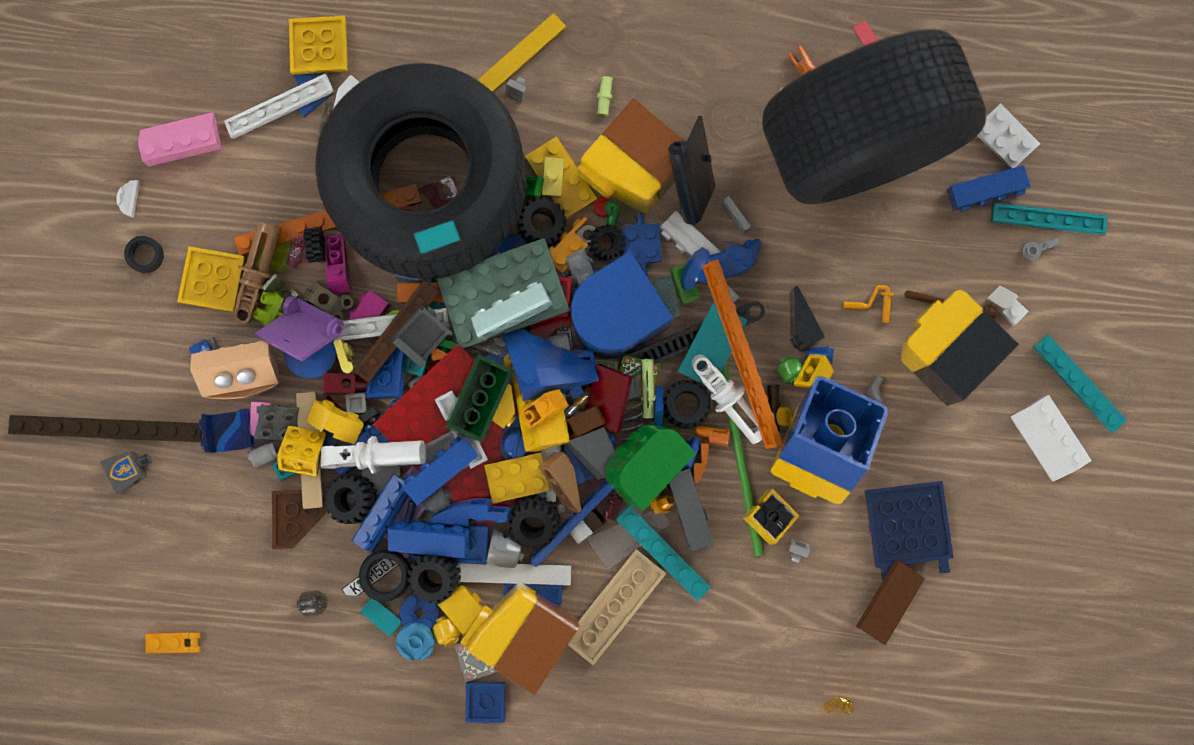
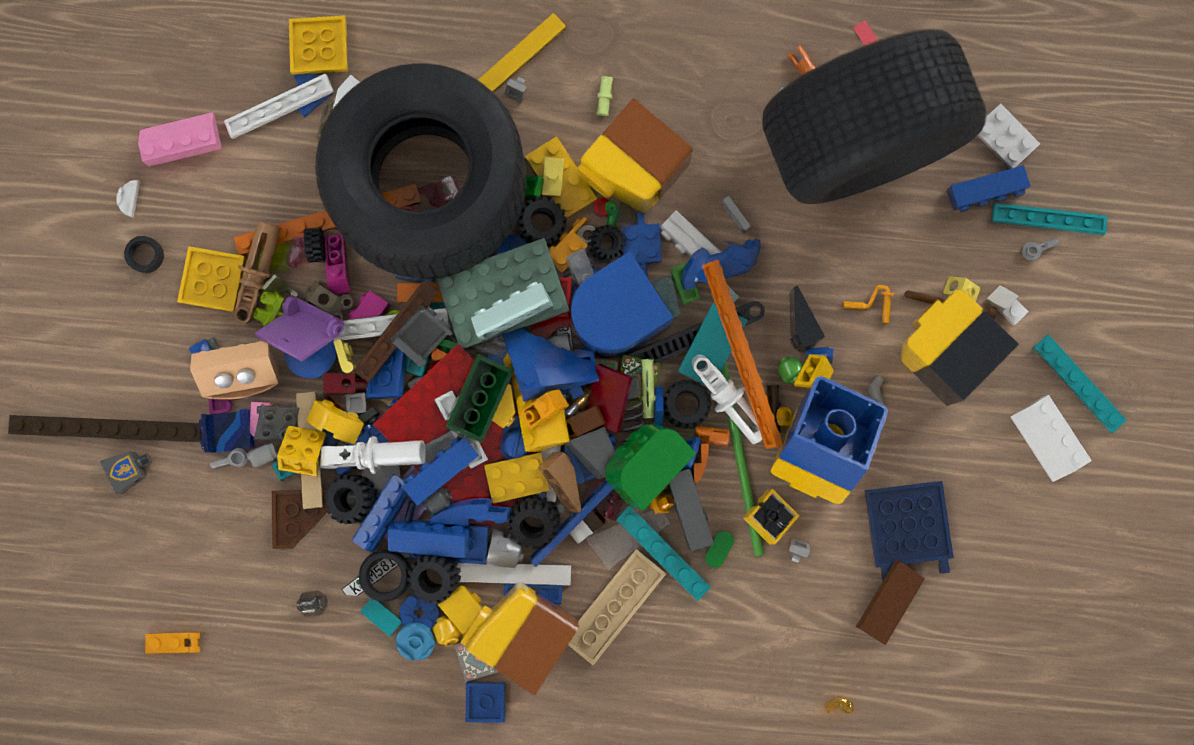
(219, 406): none -> magenta tile
(237, 458): none -> light grey plate
(436, 237): teal tile -> none
(693, 173): black door -> none
(720, 549): none -> green tile
(963, 284): none -> light yellow bracket

